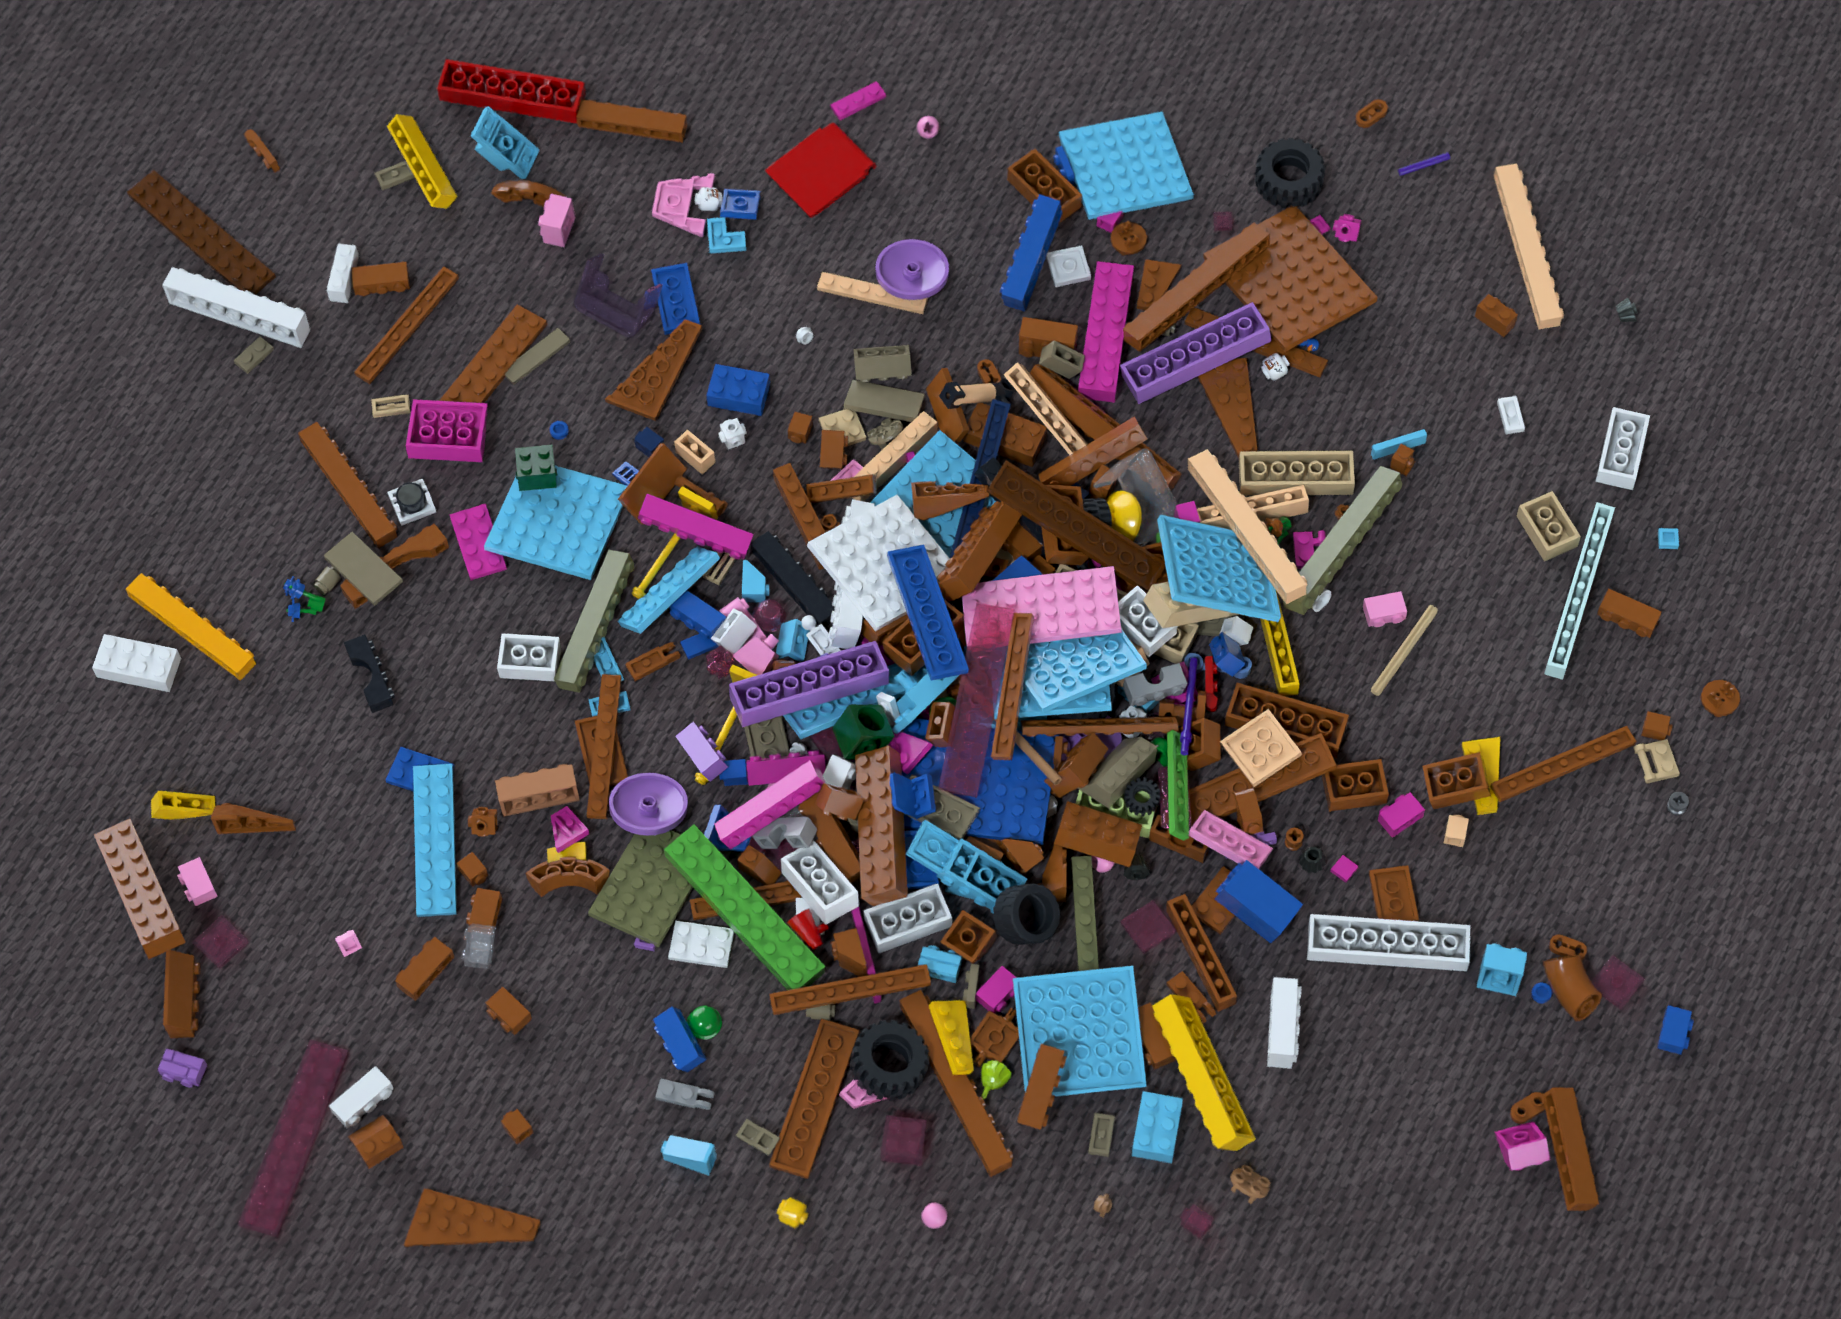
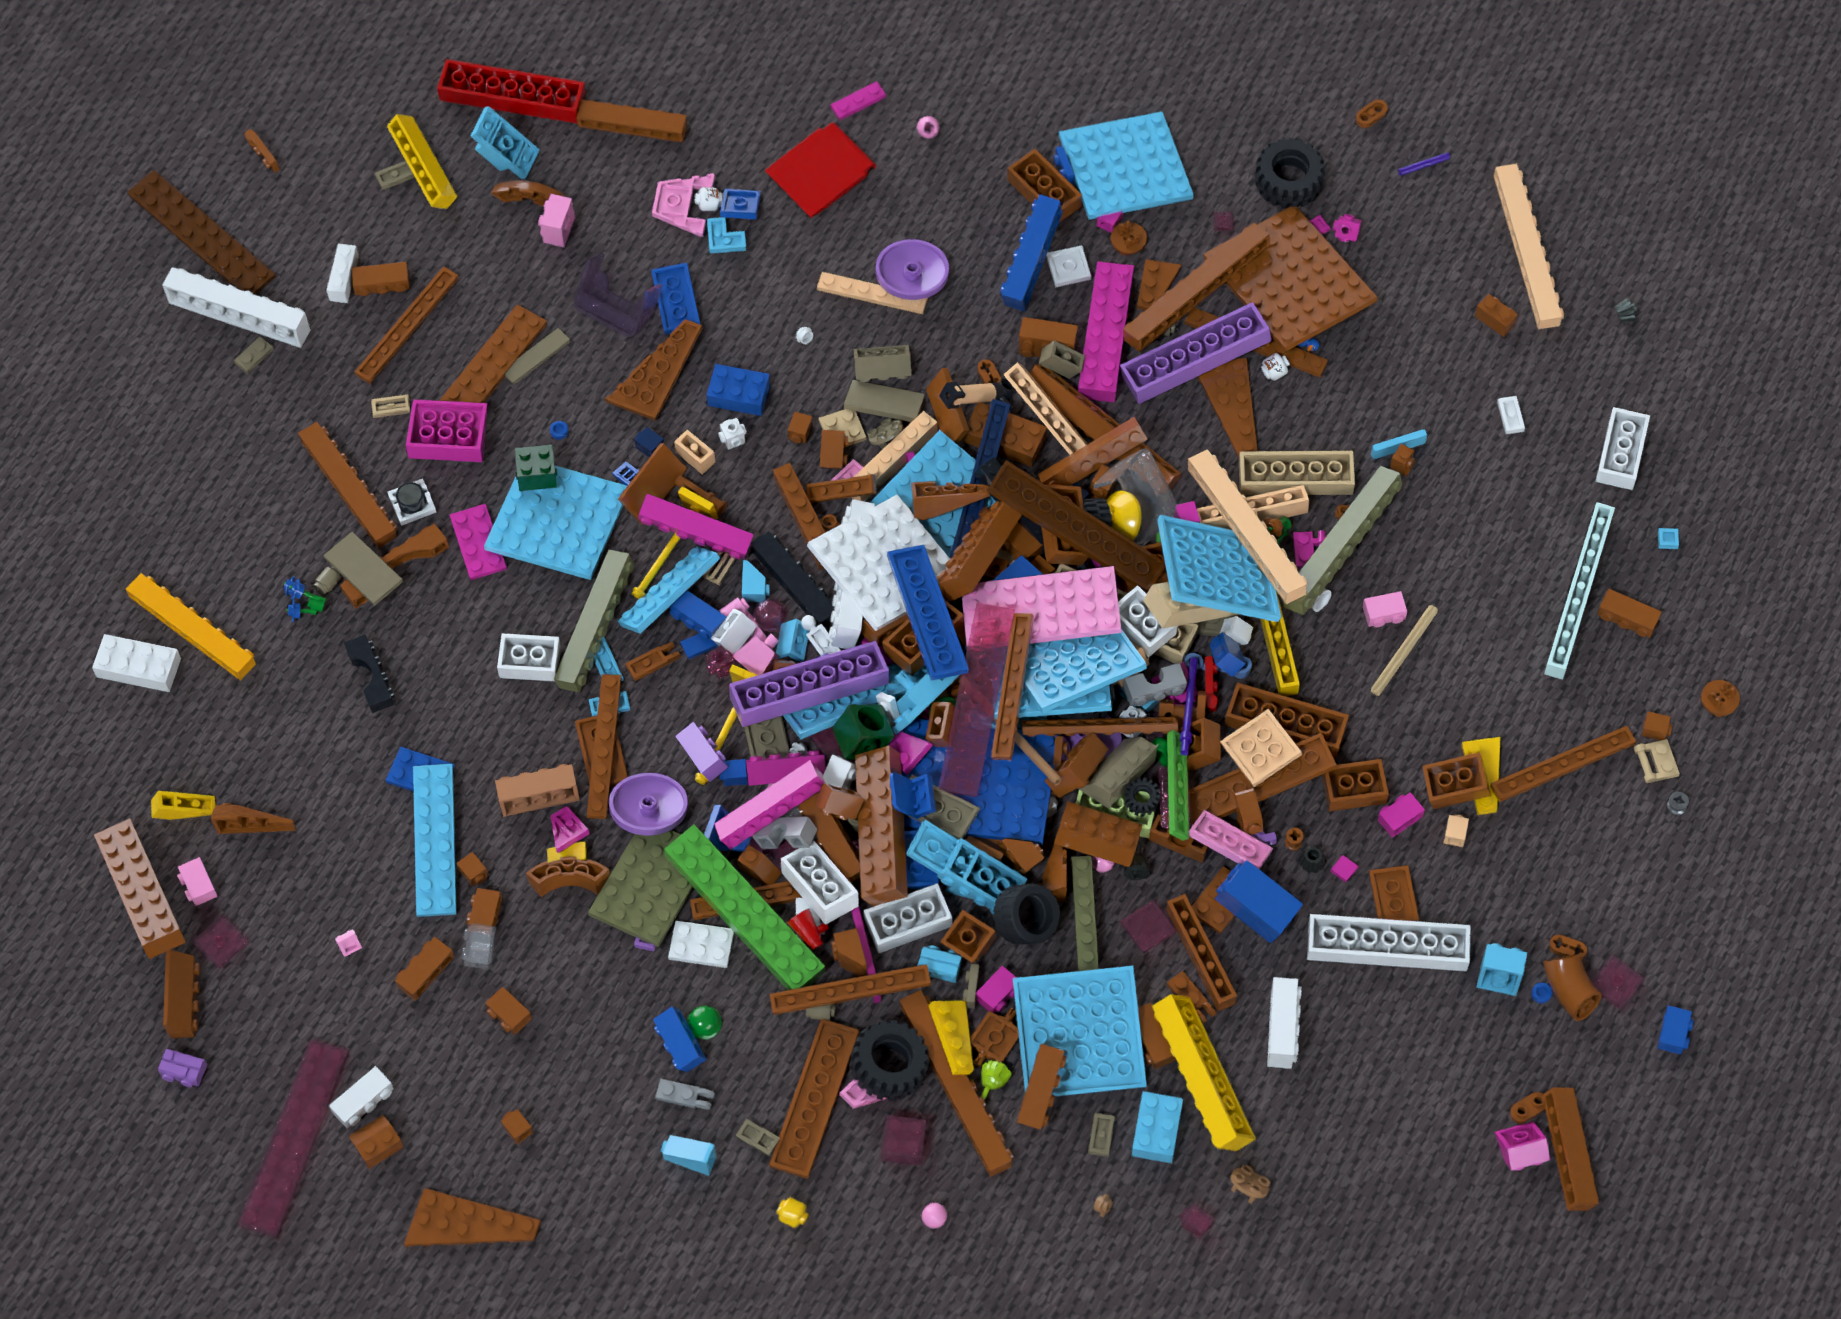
(483, 821): dark orange brick -> none
(1548, 526): tan brick -> none

